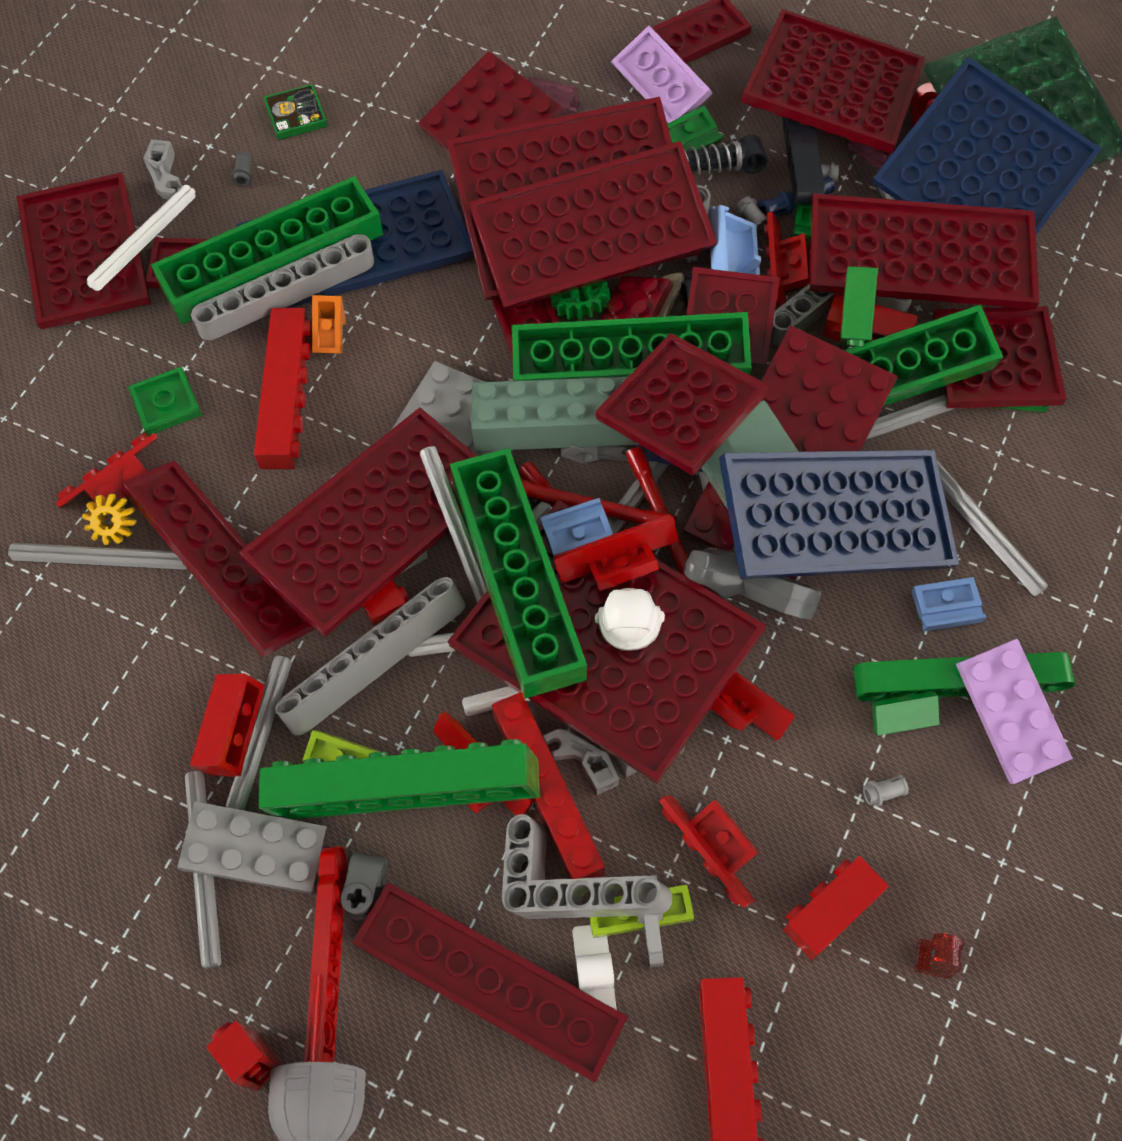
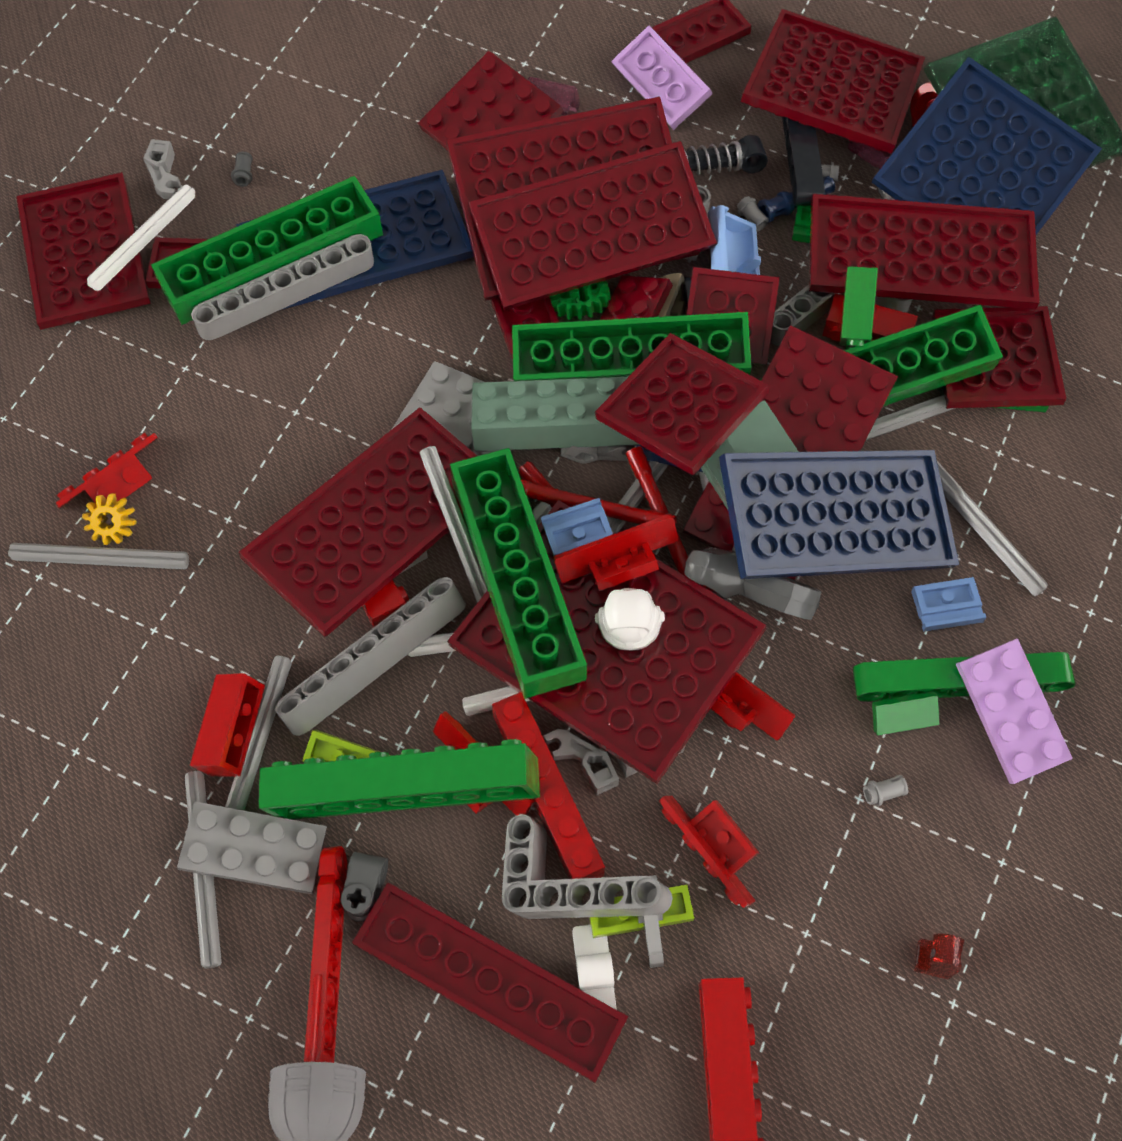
(164, 401): green tile -> none
(211, 553): dark red plate -> none
(243, 1055): red brick -> none
(283, 389): red brick -> none
(295, 111): tile -> none
(327, 324): orange slope -> none
(695, 129): green plate -> none
(787, 258): red bracket -> none
(834, 906): red brick -> none

